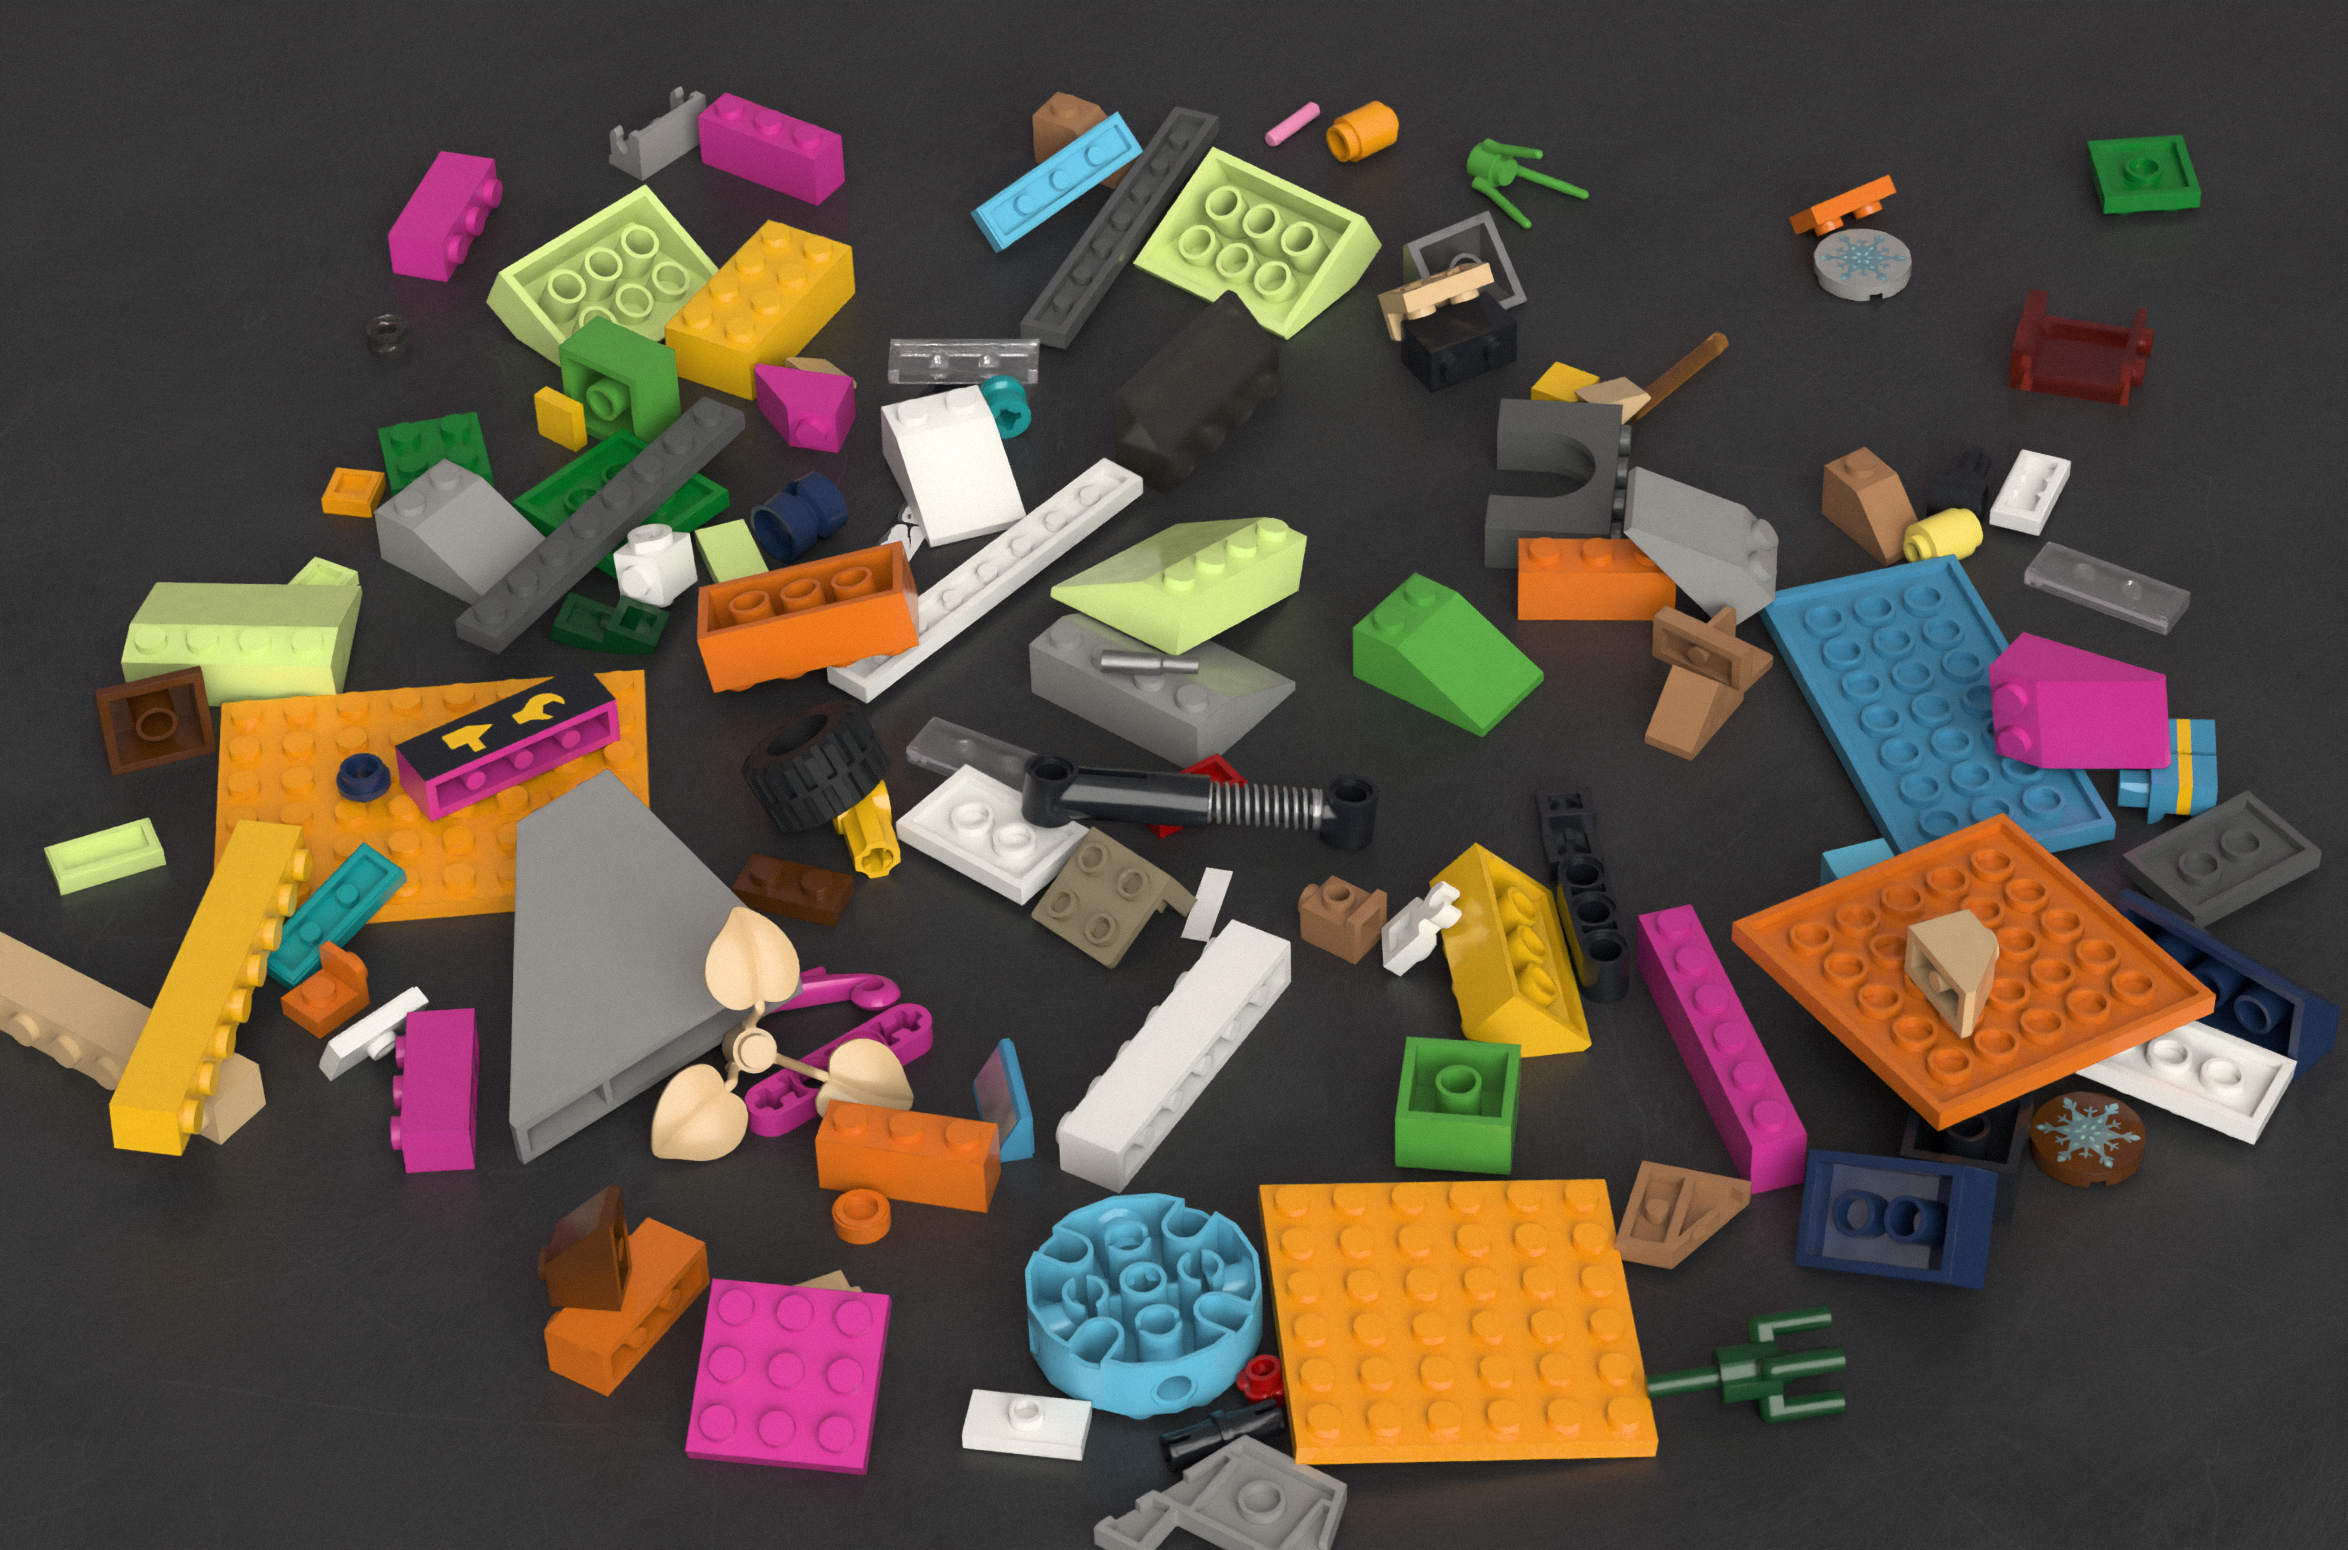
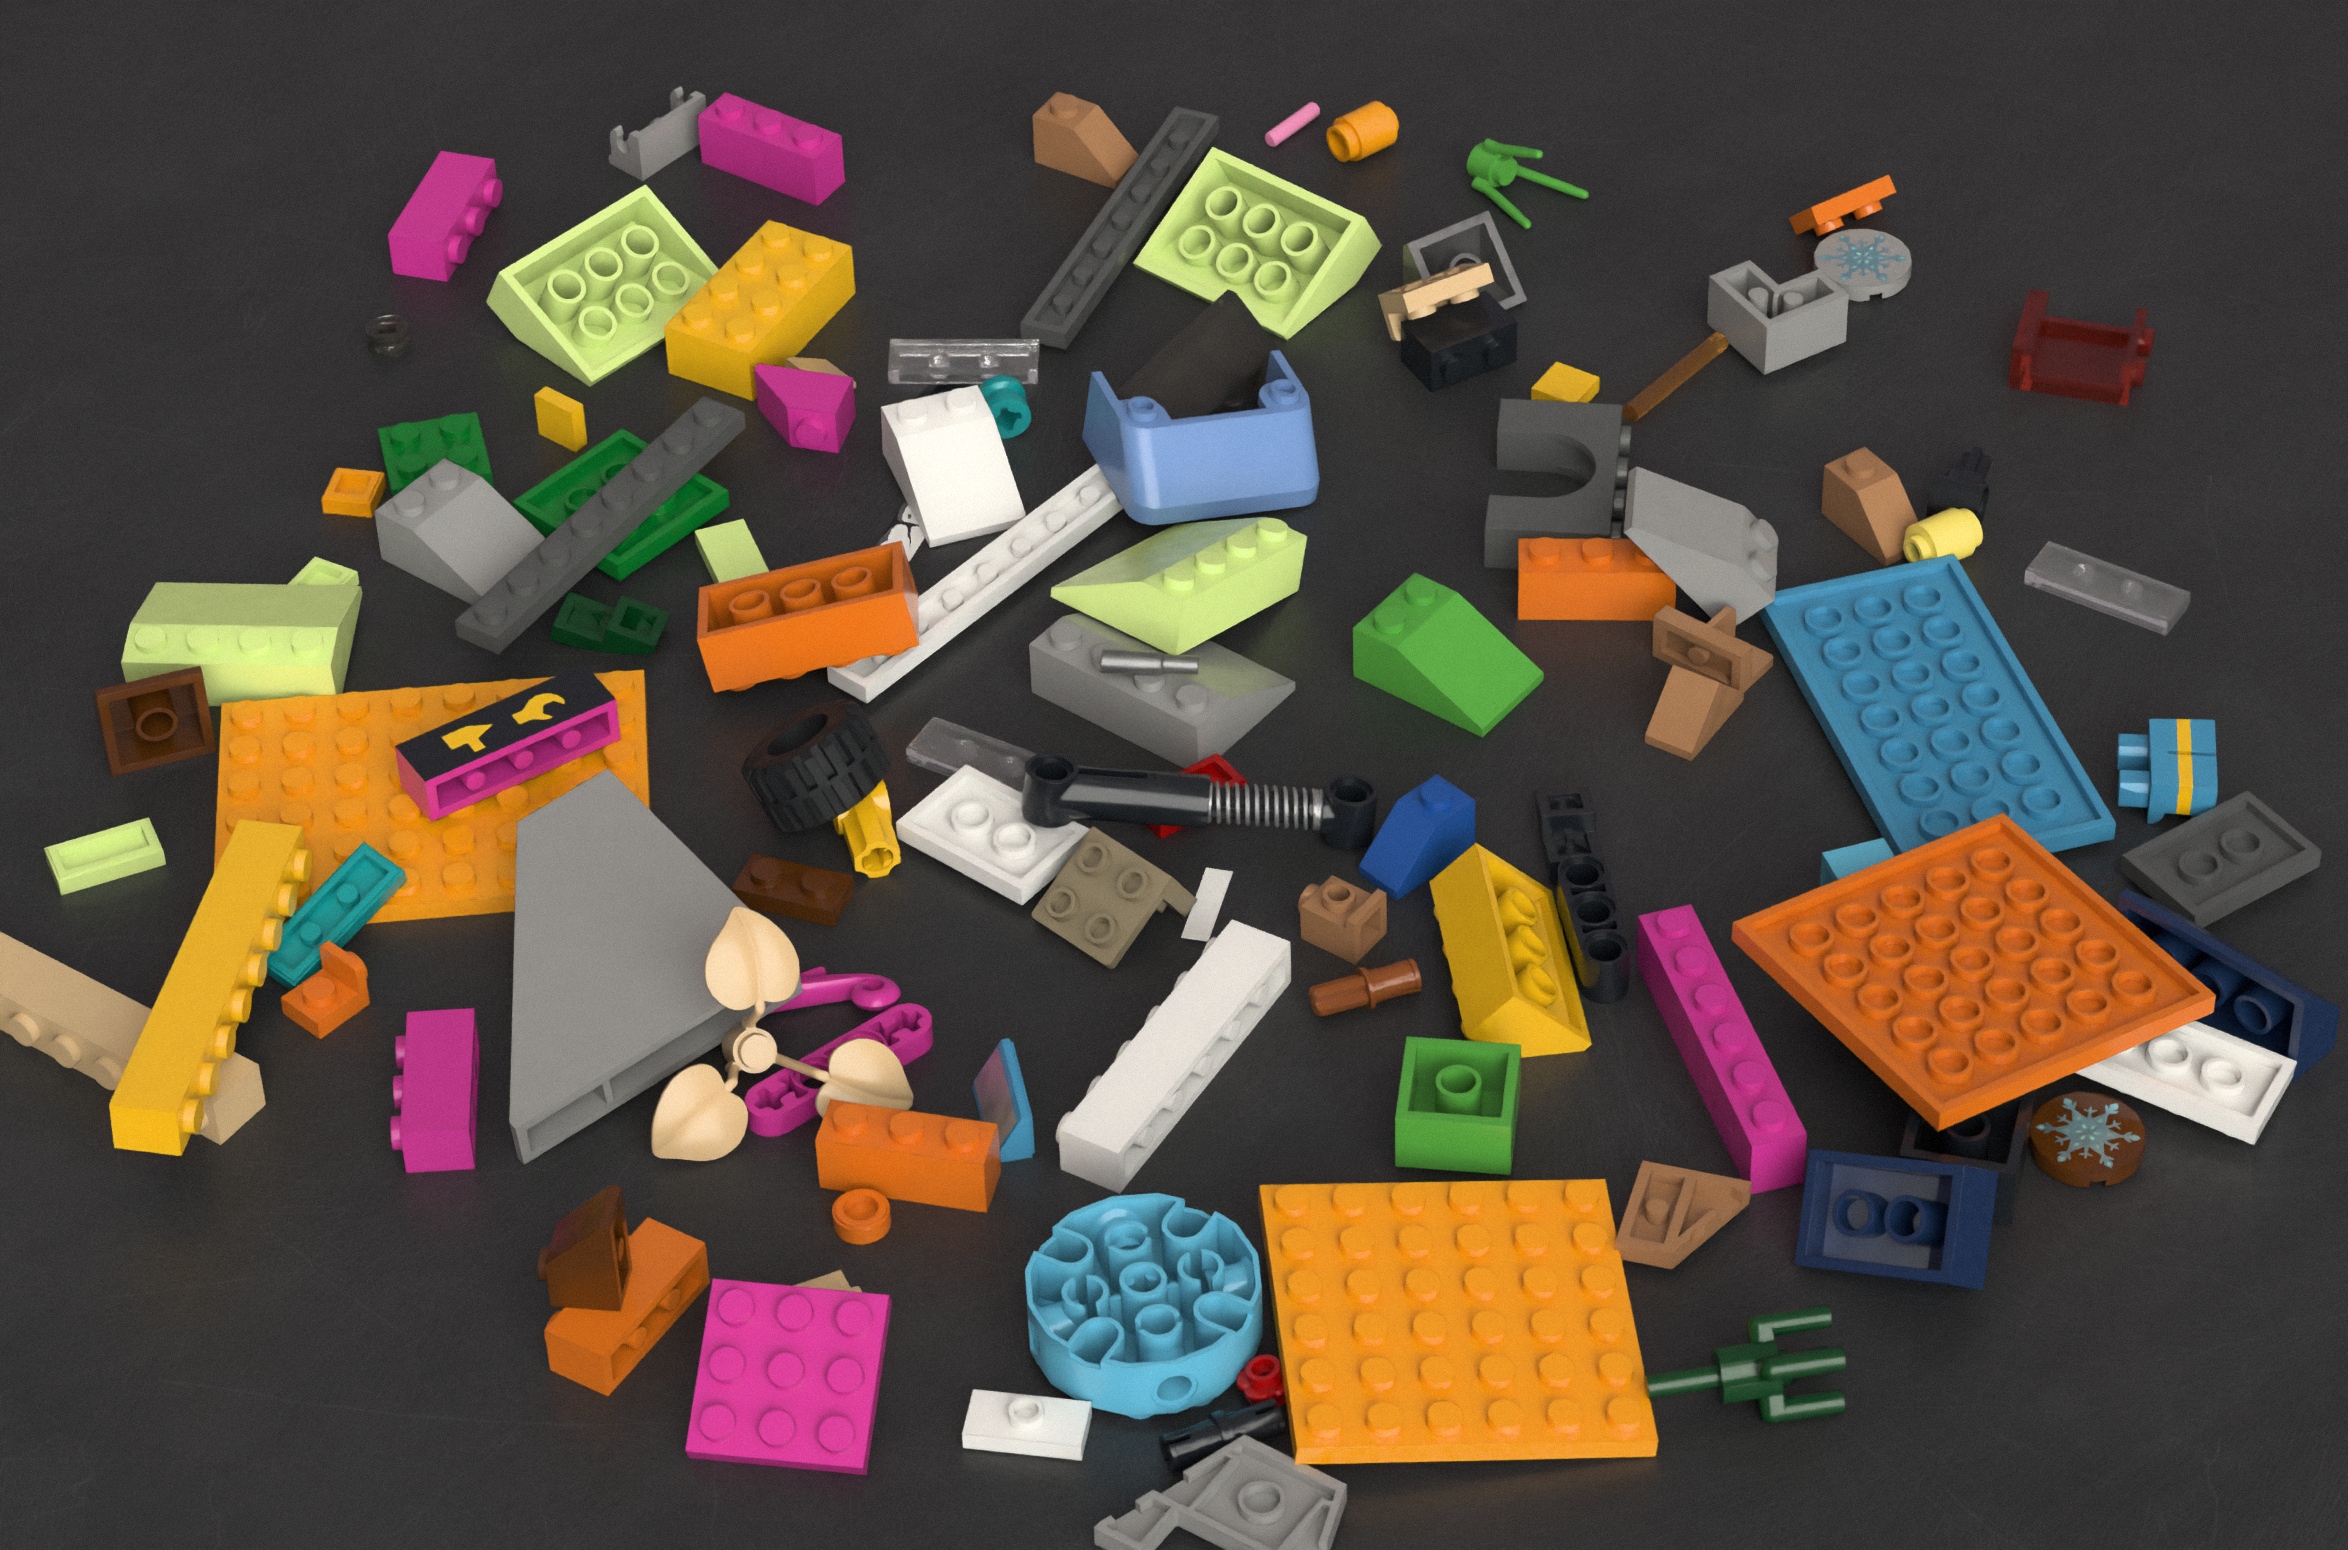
(363, 778): dark blue plate -> none
(372, 1035): white plate -> none
(620, 380): bright green brick -> none
(655, 565): white brick -> none
(798, 516): dark blue wheel -> none
(1056, 182): medium azure tile -> none
(1206, 463): none -> medium blue windscreen
(1365, 988): none -> dark orange axle
(1413, 931): white plate -> none
(1420, 837): none -> blue slope
(1616, 391): tan slope -> none
(1773, 321): none -> light grey brick
(1953, 966): tan slope -> none
(2030, 492): white plate -> none
(2077, 709): dark pink slope -> none
(2143, 174): green plate -> none

